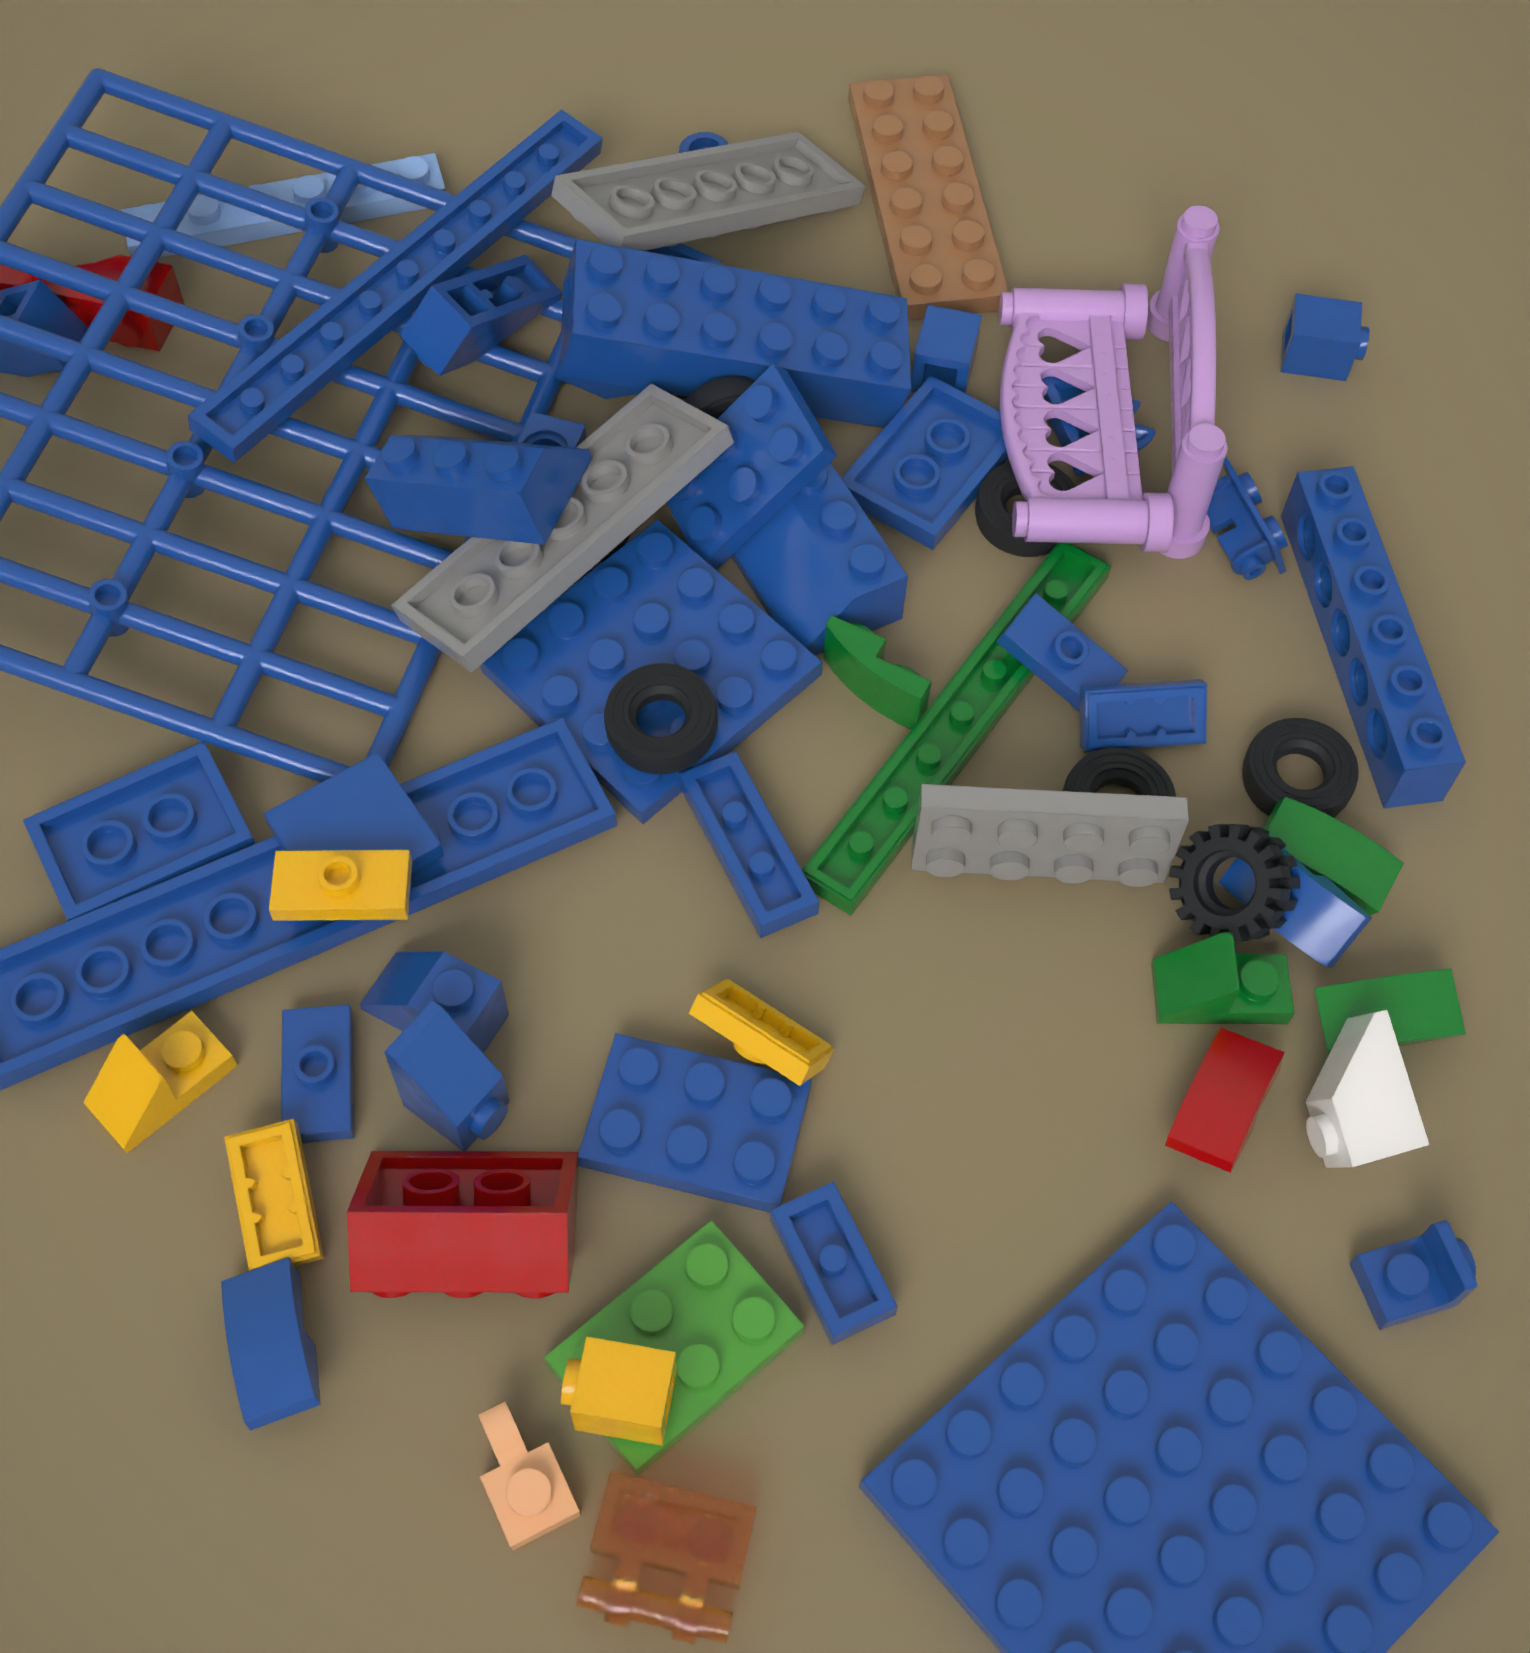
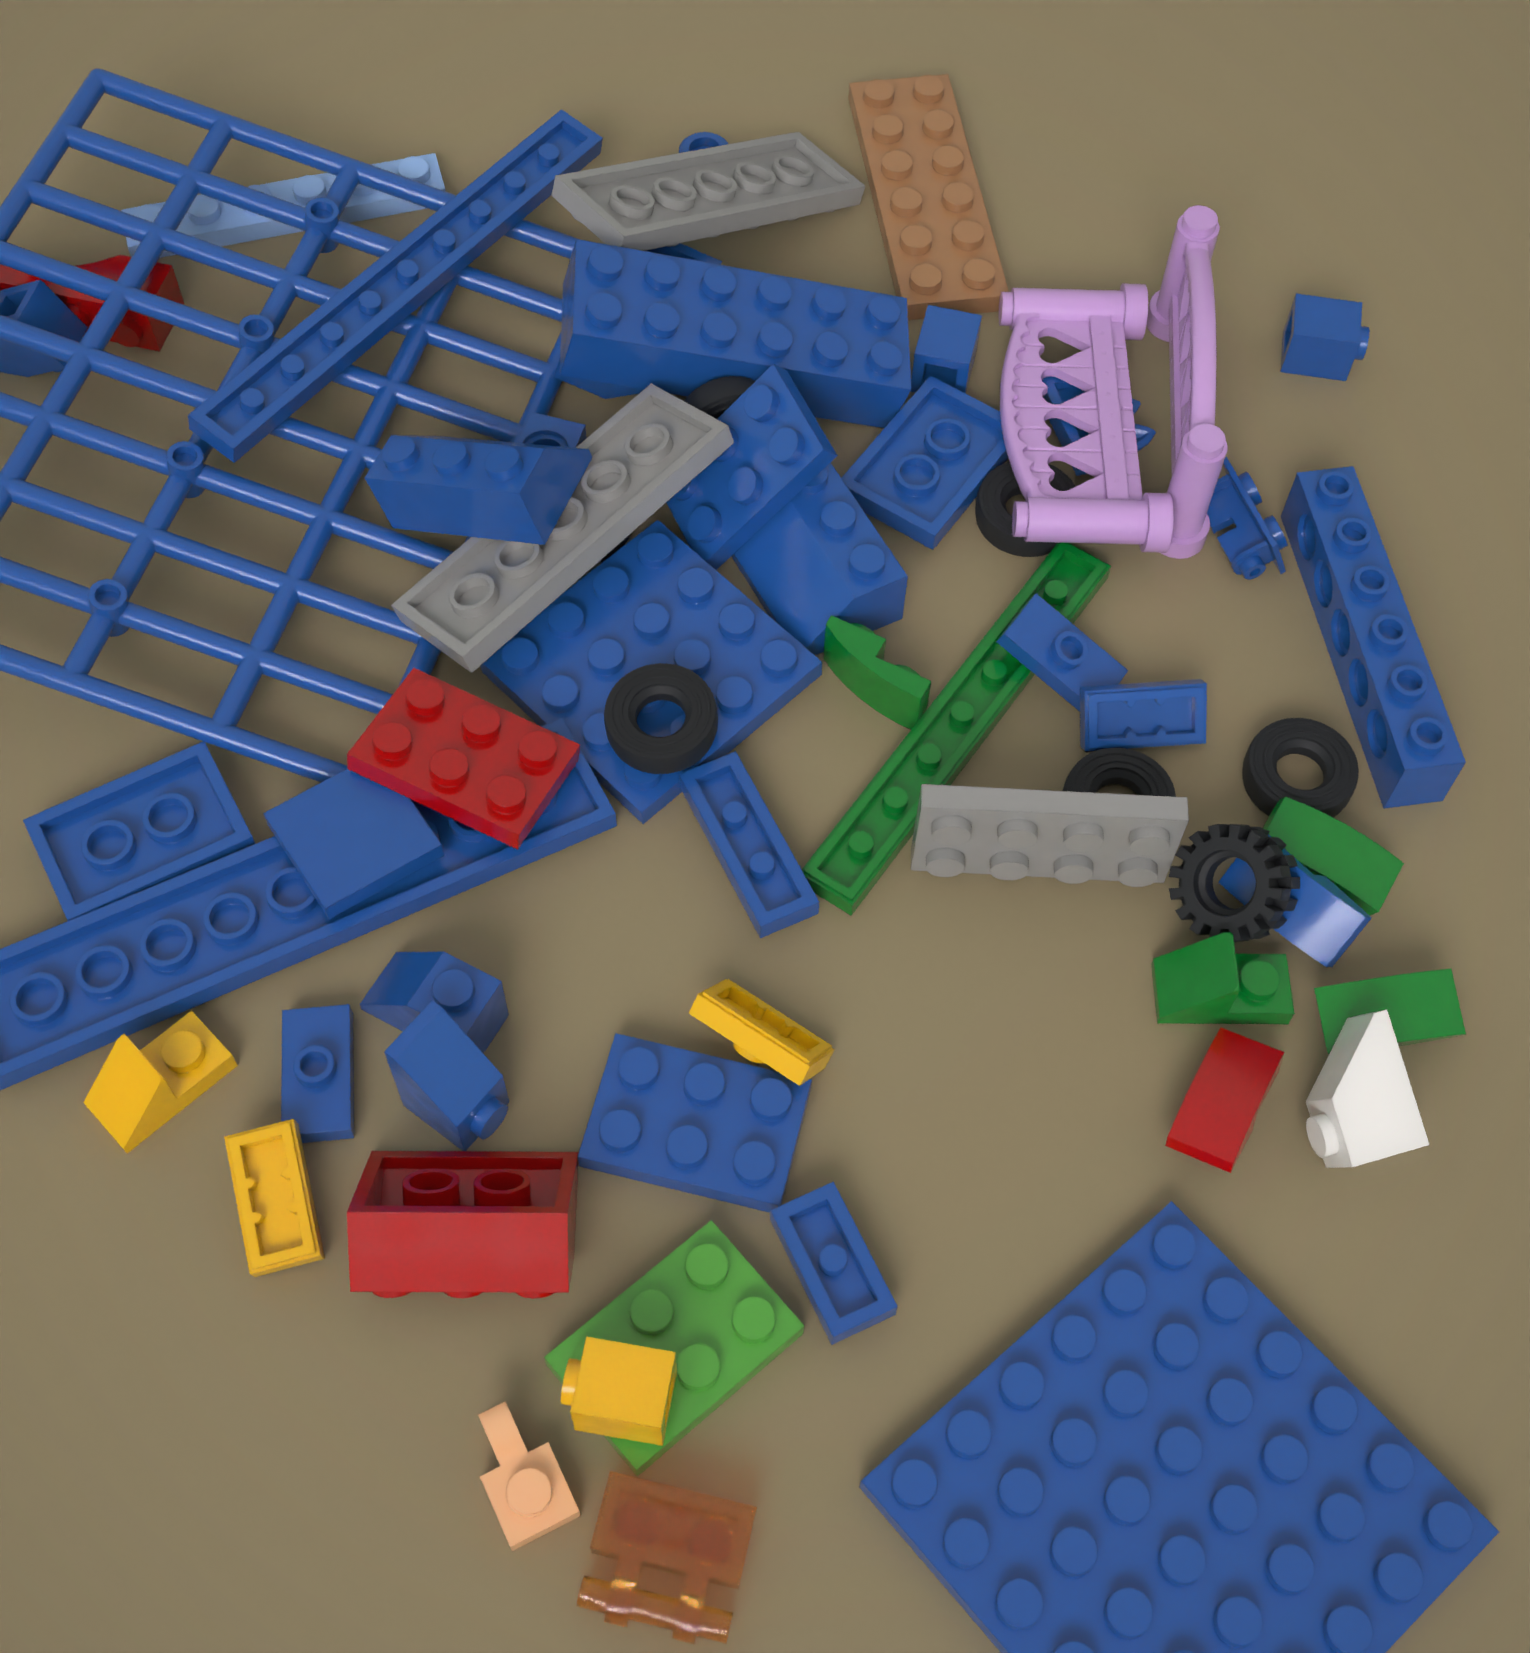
(268, 1344): blue slope -> none
(341, 885): yellow plate -> none
(464, 757): none -> red plate
(477, 312): blue slope -> none
(1416, 1276): blue bracket -> none

